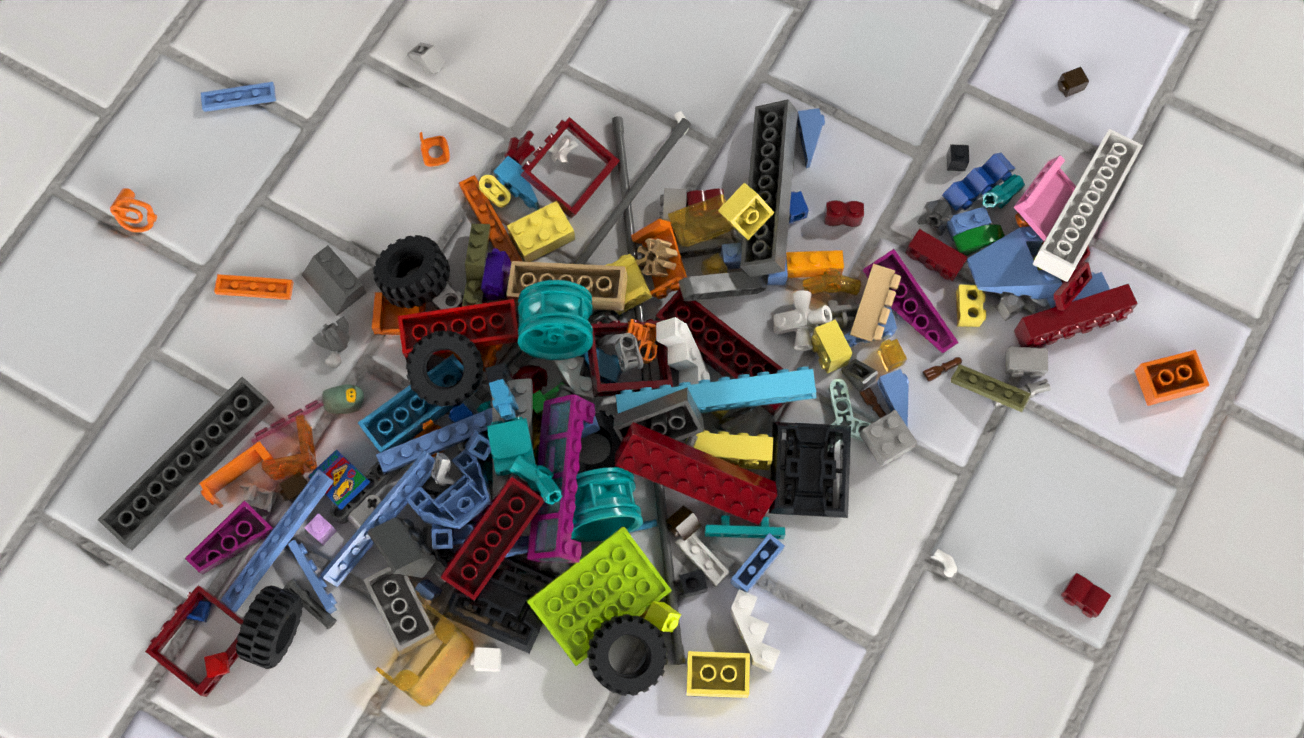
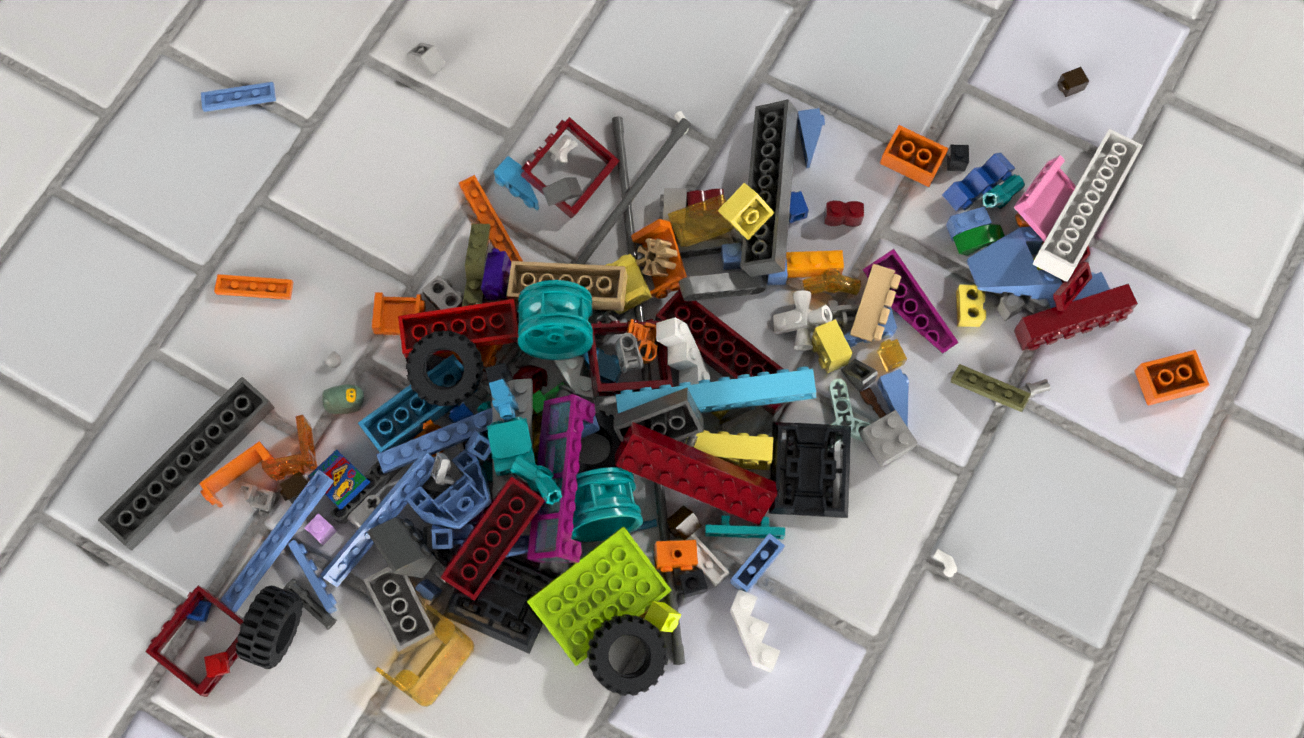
(121, 207): orange piece -> none
(229, 538): magenta wedge -> none
(284, 422): clear pink windscreen -> none
(333, 280): dark grey slope -> none
(334, 337): dark grey brick -> none
(402, 258): black tyre -> none
(427, 143): orange piece -> none
(486, 659): white brick -> none
(495, 191): light yellow plate -> none
(520, 149): dark red rock -> none
(541, 232): light yellow brick -> none
(562, 190): none -> dark grey slope
(675, 555): none -> orange brick
(713, 265): clear yellow brick -> none
(718, 674): light yellow brick -> none
(914, 156): none -> orange brick
(934, 372): reddish brown piece -> none
(936, 255): dark red brick -> none
(937, 214): dark grey brick -> none
(1026, 361): light grey brick -> none
(1085, 596): dark red brick -> none

